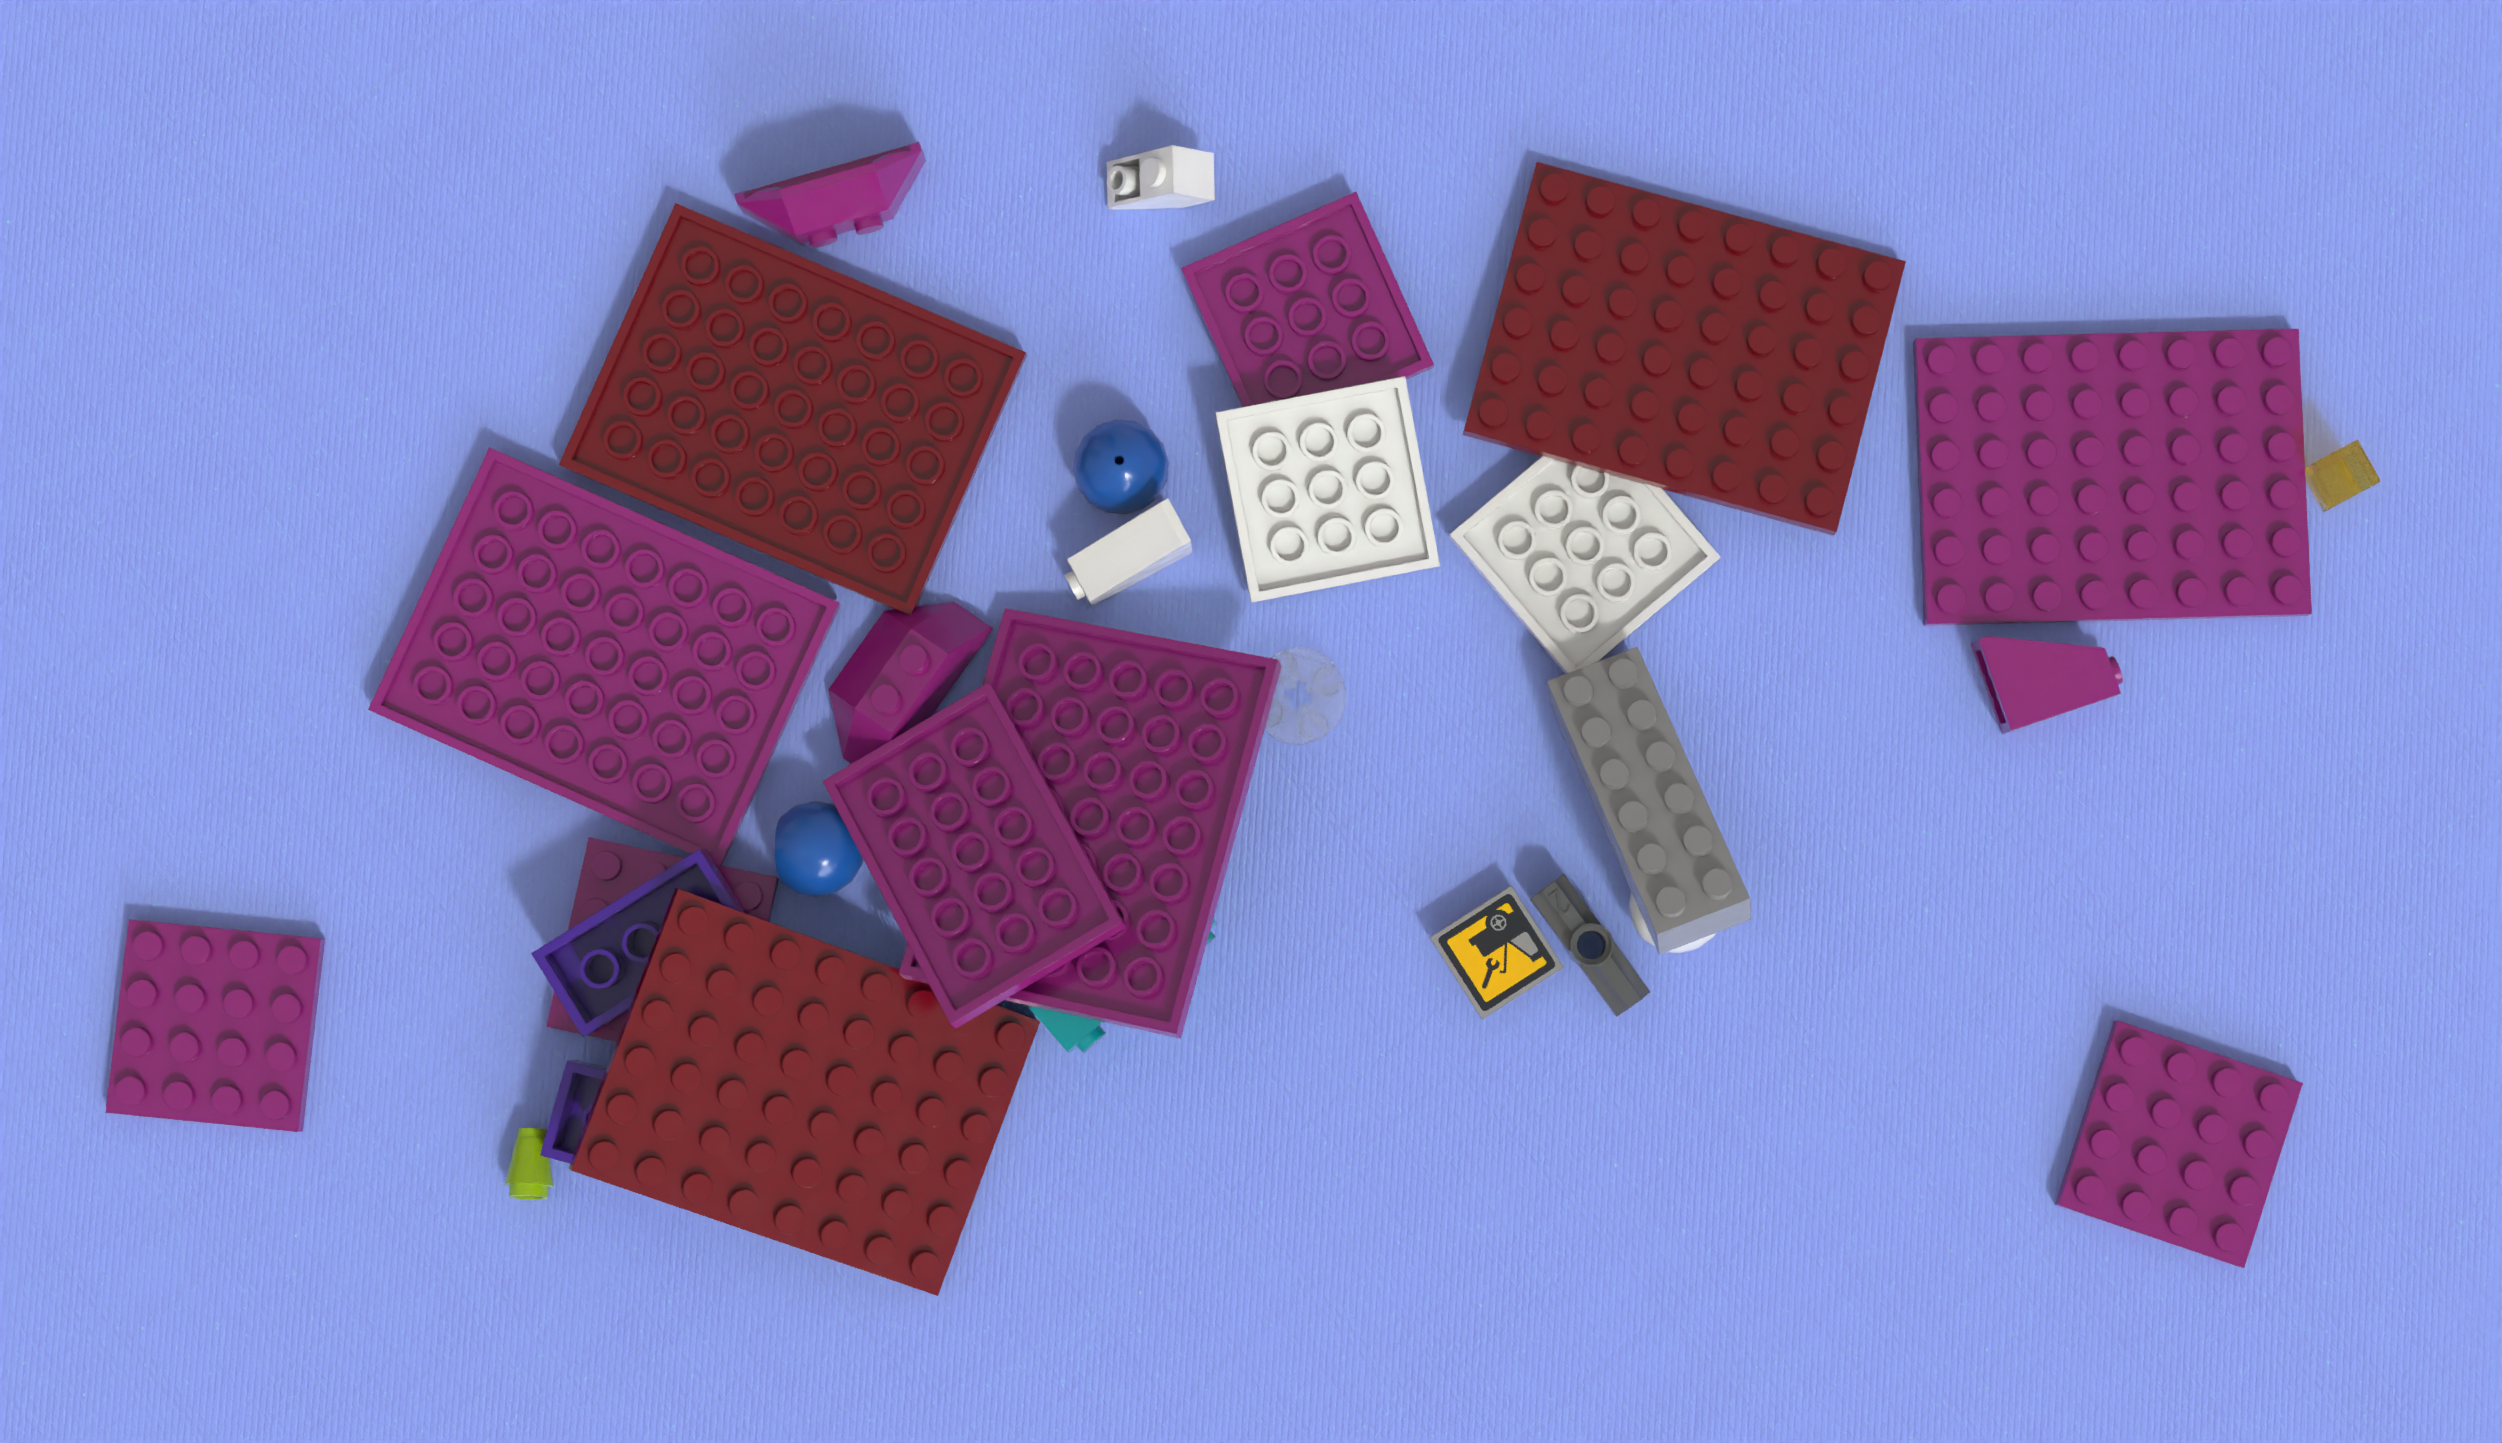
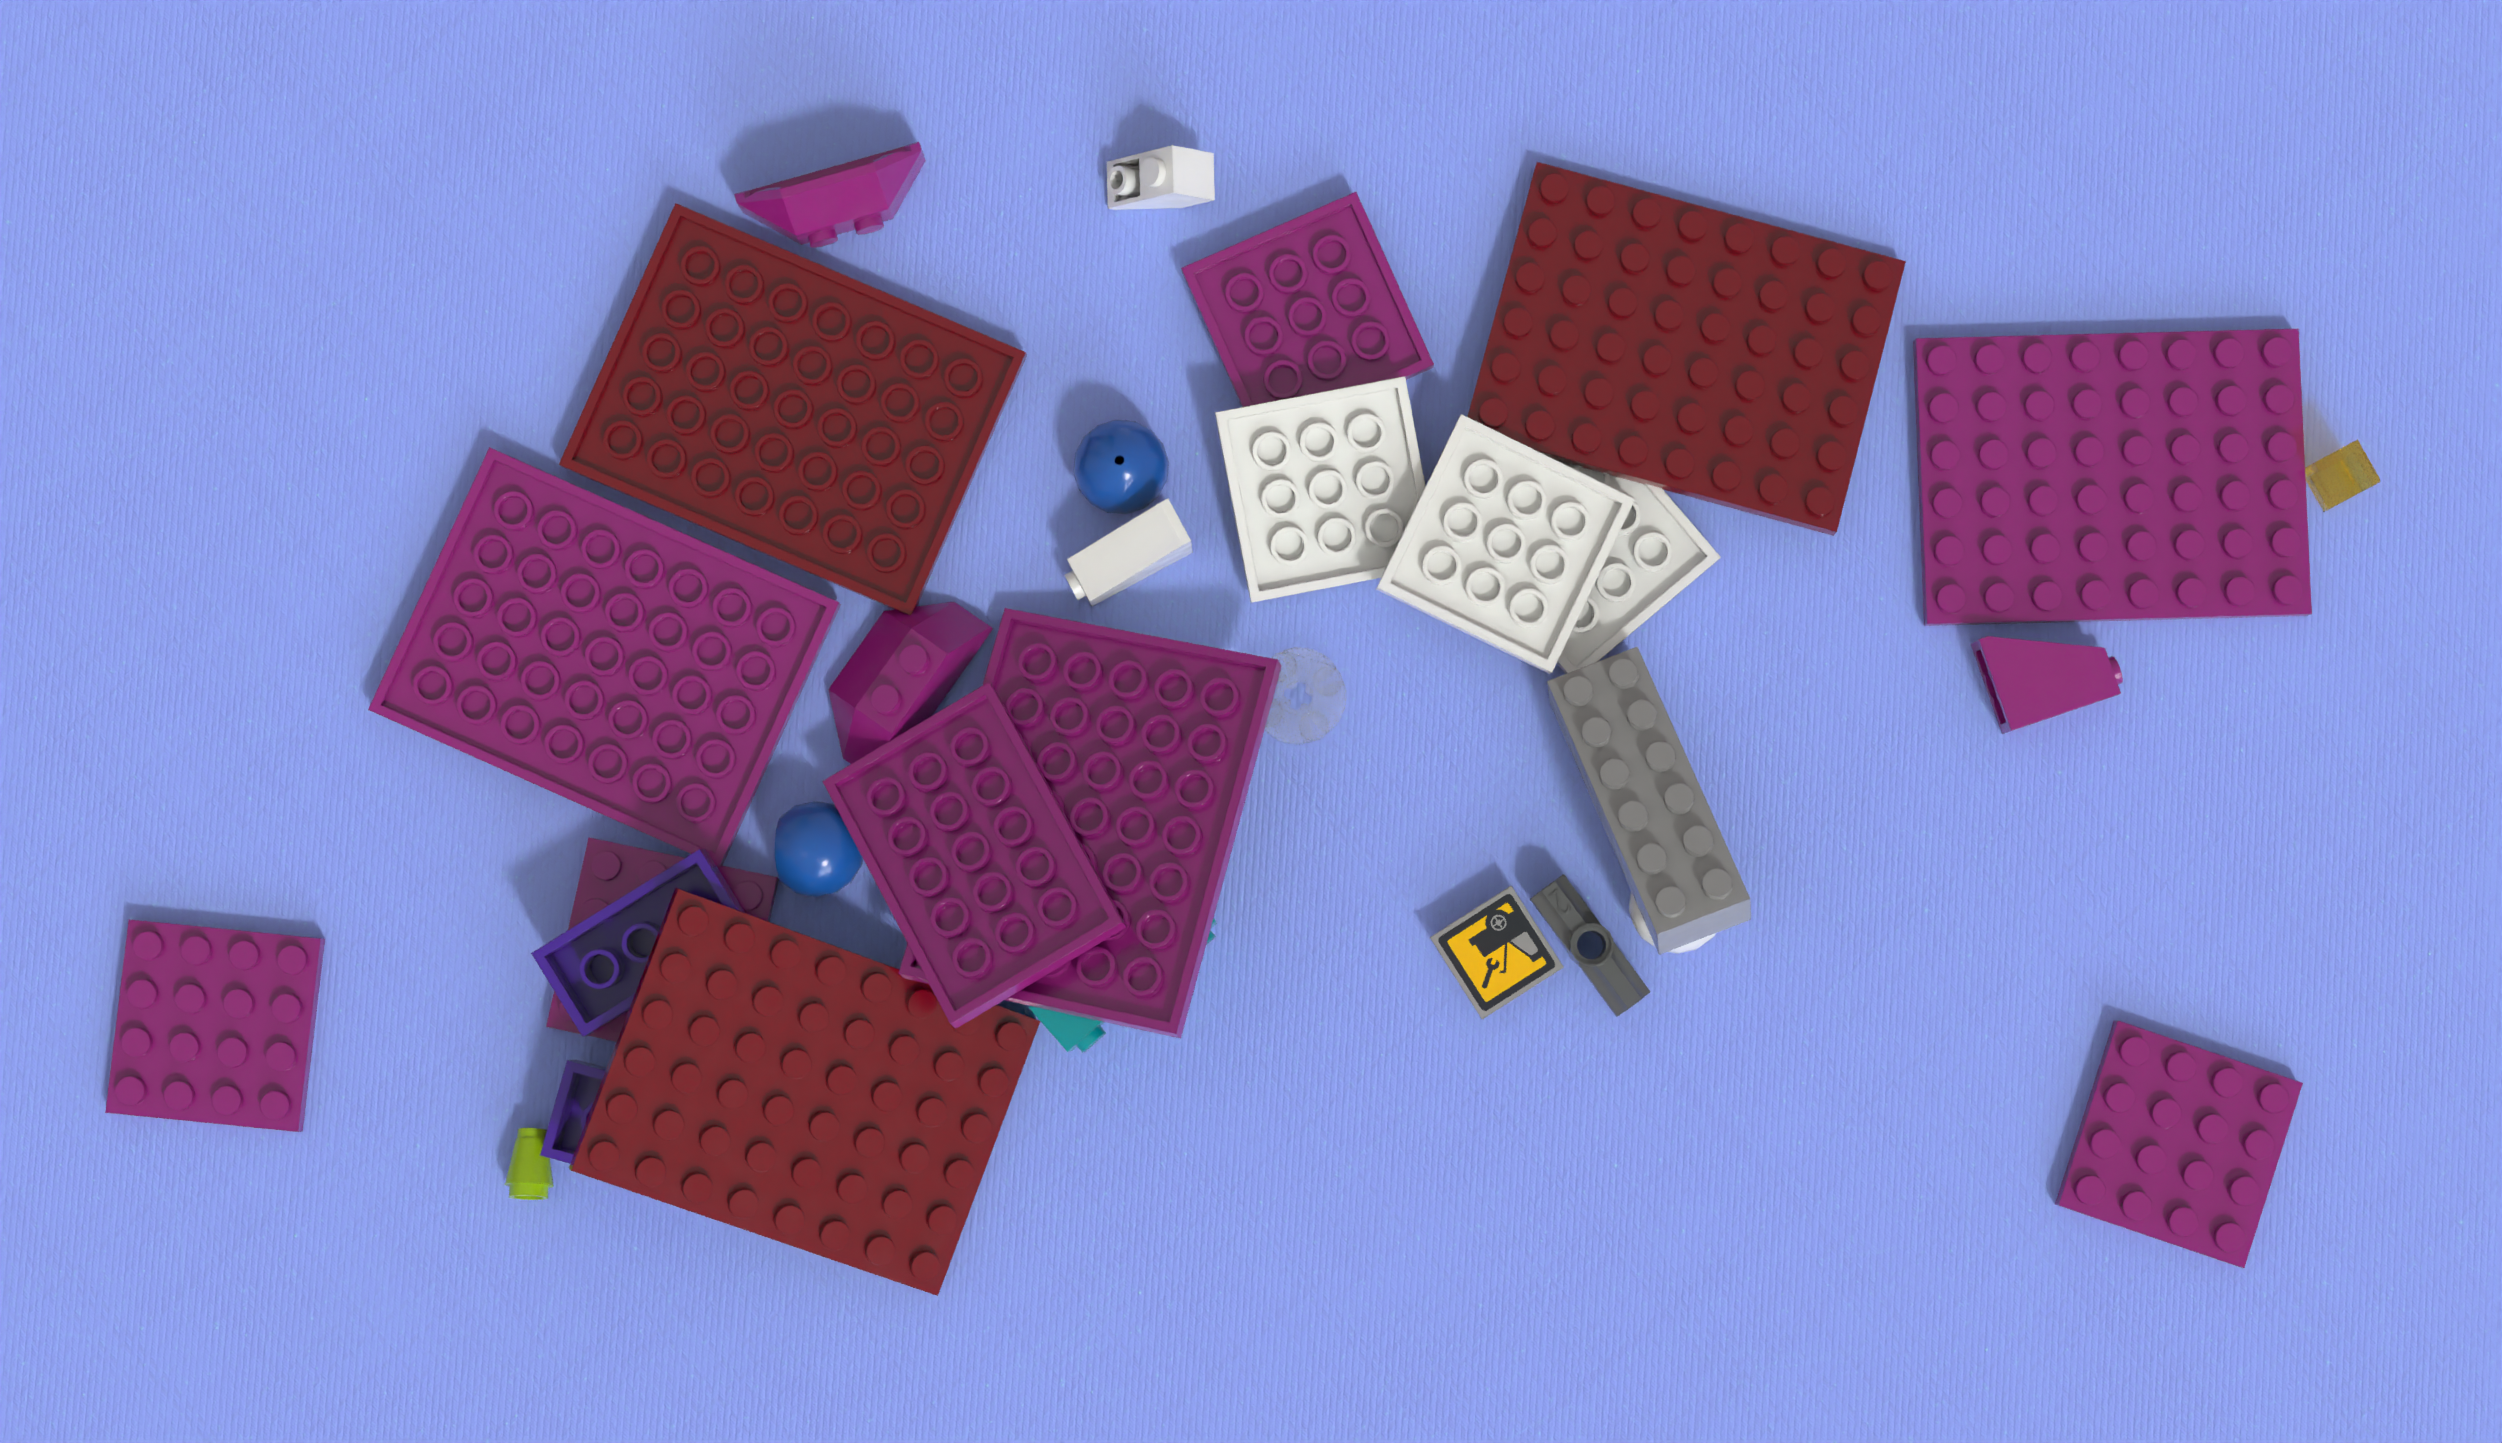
(1505, 544): none -> white plate

